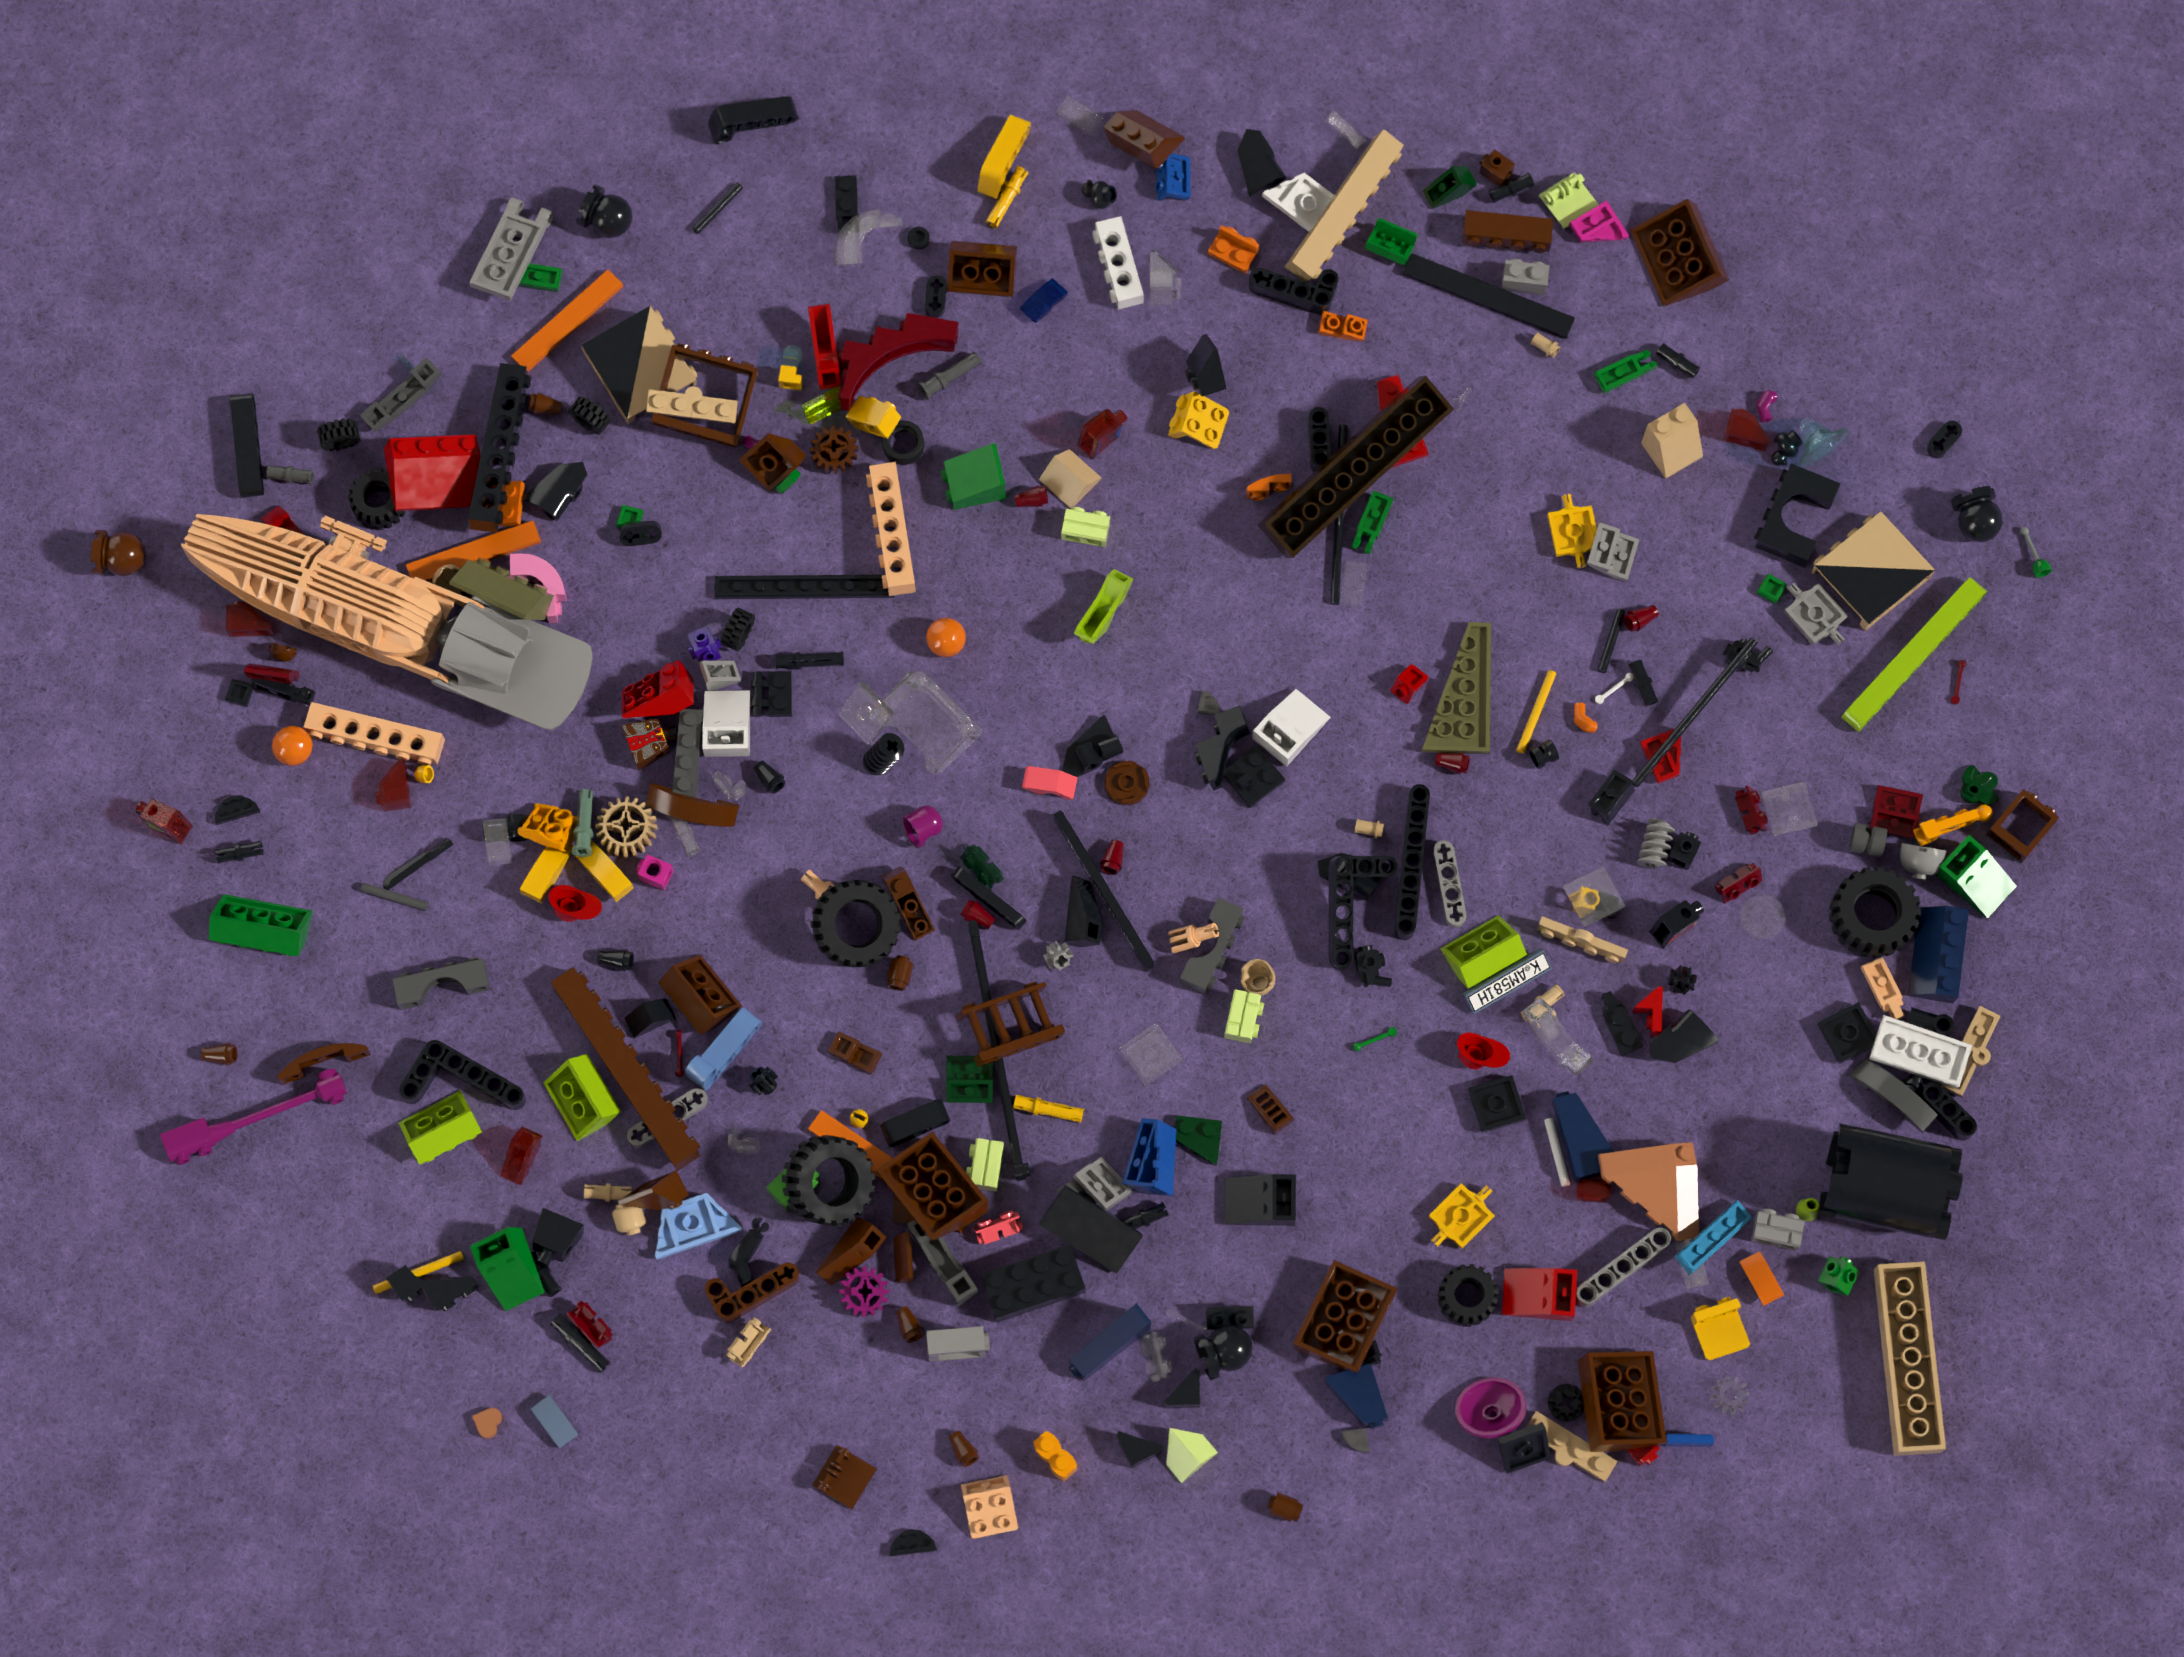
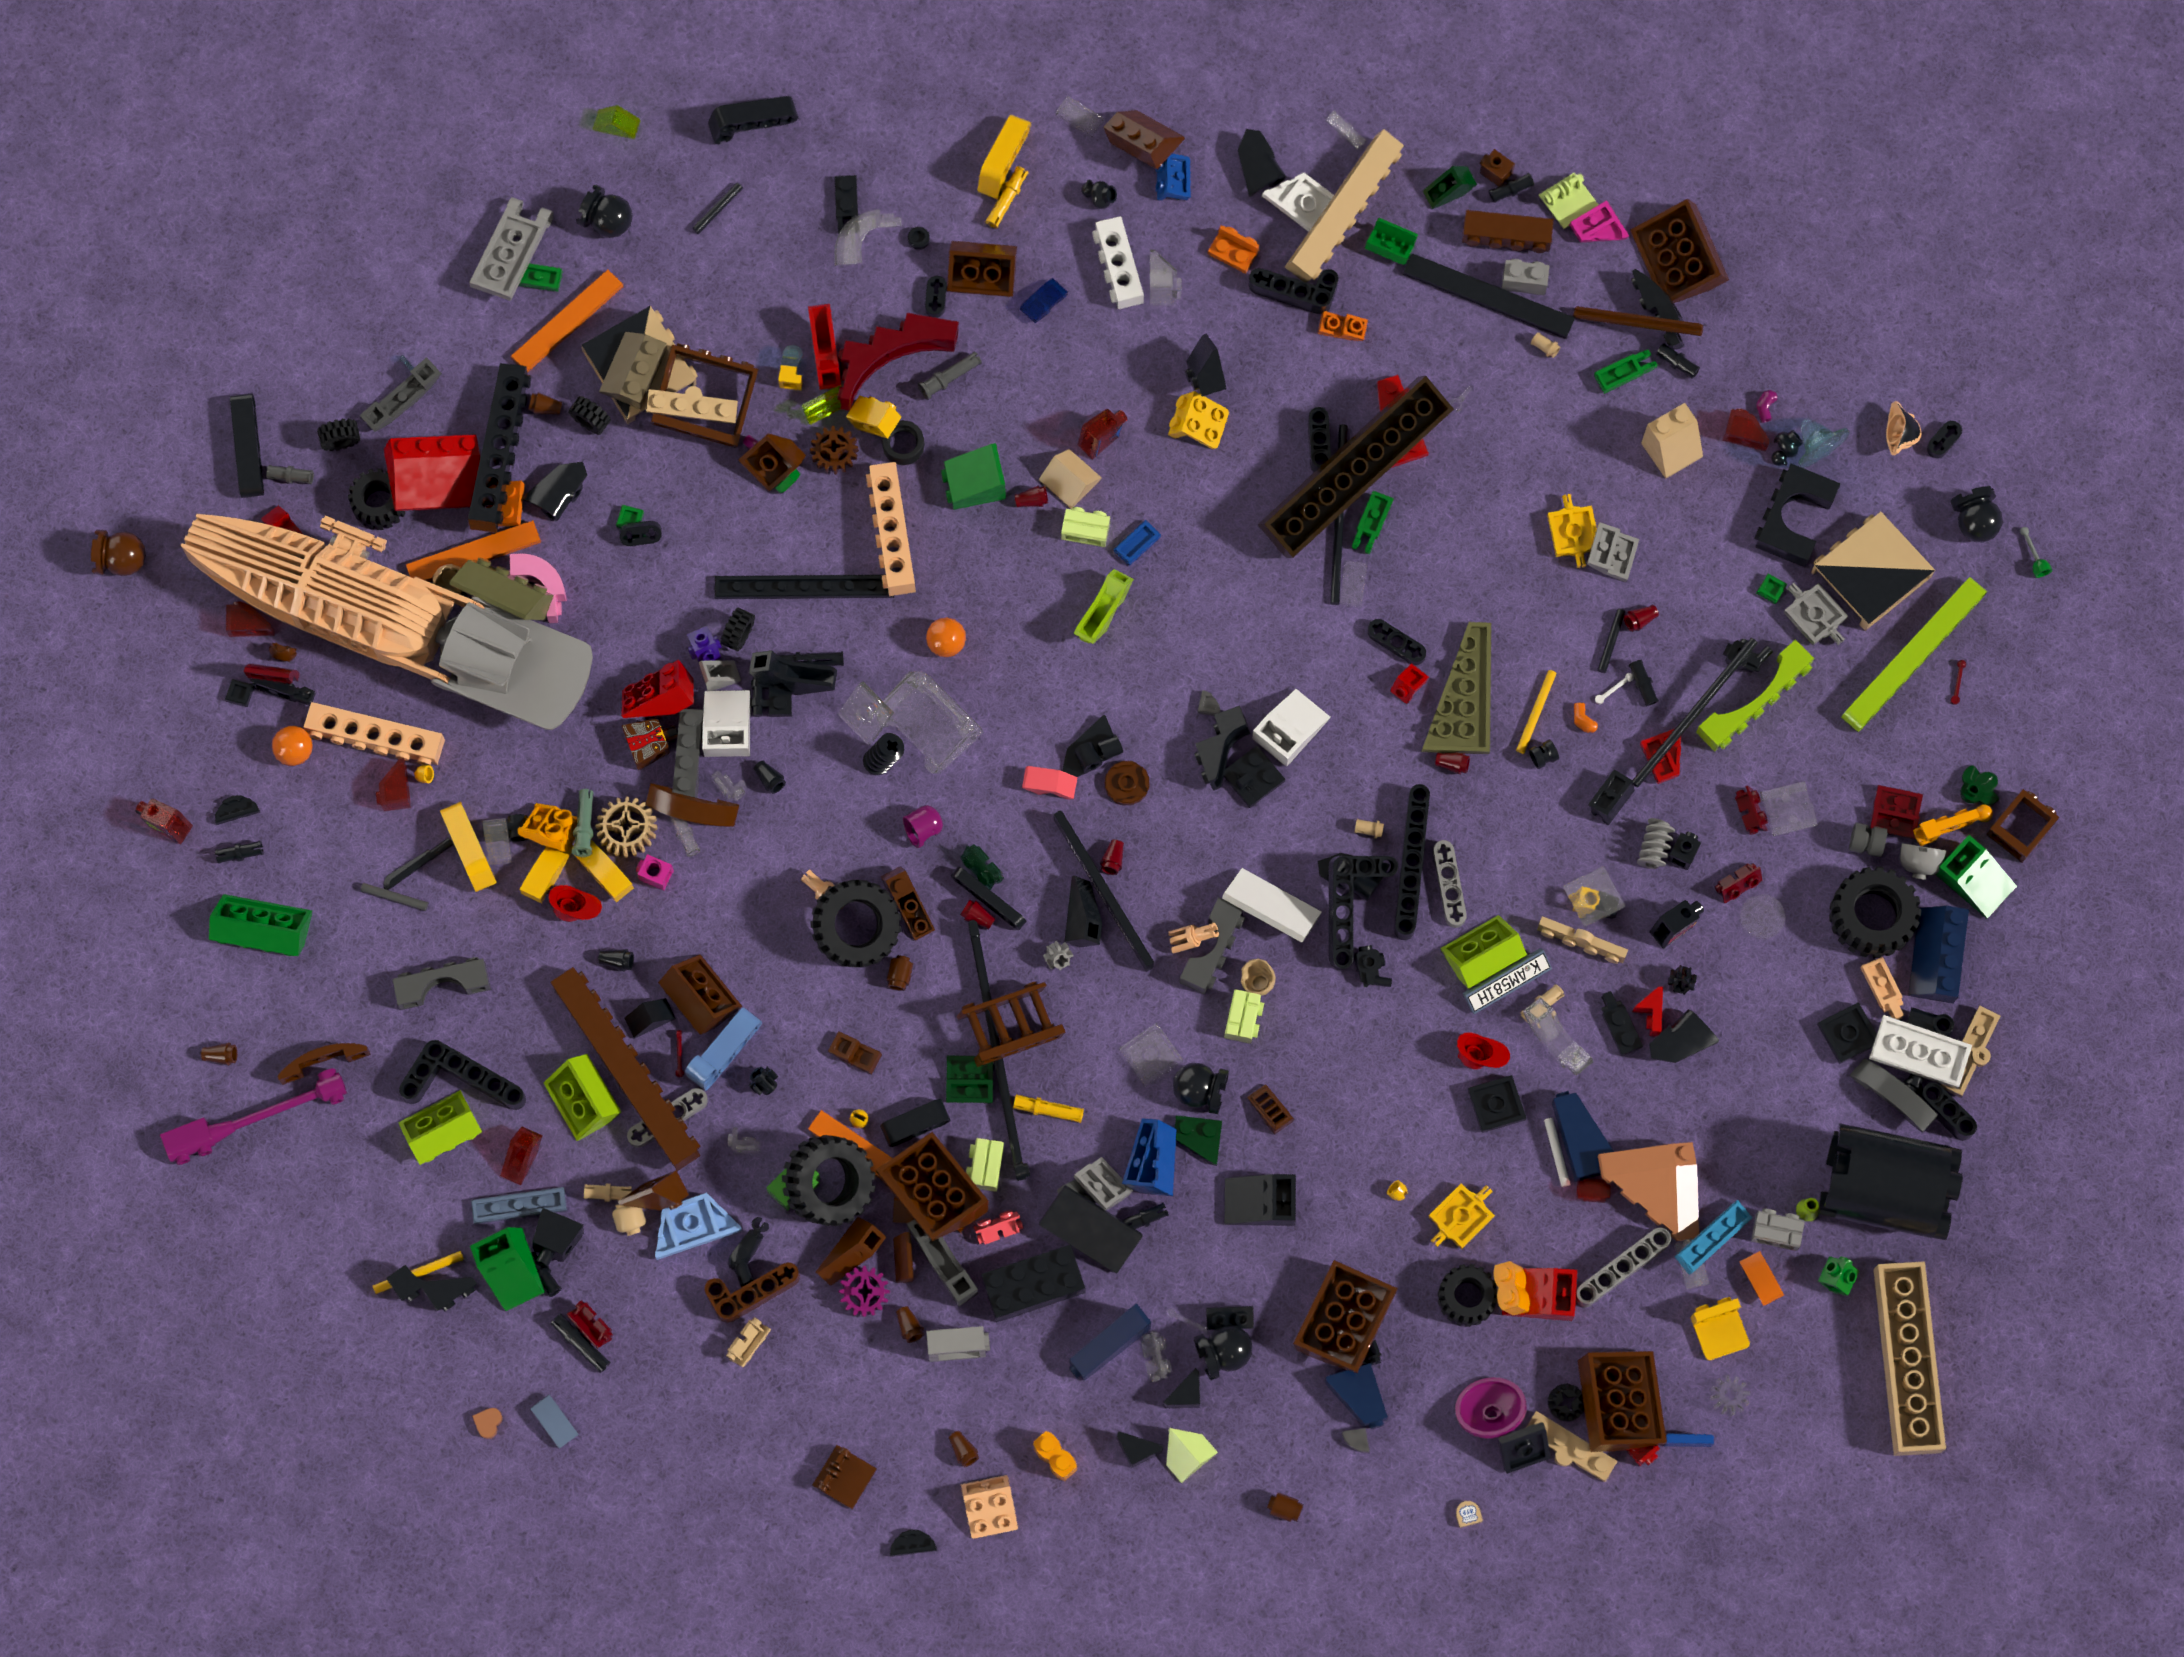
(468, 846): none -> yellow beam
(518, 1205): none -> sand blue tile
(617, 122): none -> clear neon green slope
(633, 368): none -> dark tan slope
(796, 676): none -> black arch
(1137, 542): none -> blue tile
(1199, 1086): none -> black tile
(1260, 489): orange slope -> none
(1271, 905): none -> white tile
(1379, 638): none -> black beam
(1391, 1032): green hinge -> none
(1397, 1190): none -> yellow hinge
(1468, 1514): none -> tile
(1511, 1291): none -> light orange brick
(1638, 321): none -> reddish brown axle
(1657, 300): none -> black slope
(1720, 728): none -> lime arch
(1902, 429): none -> light nougat hat

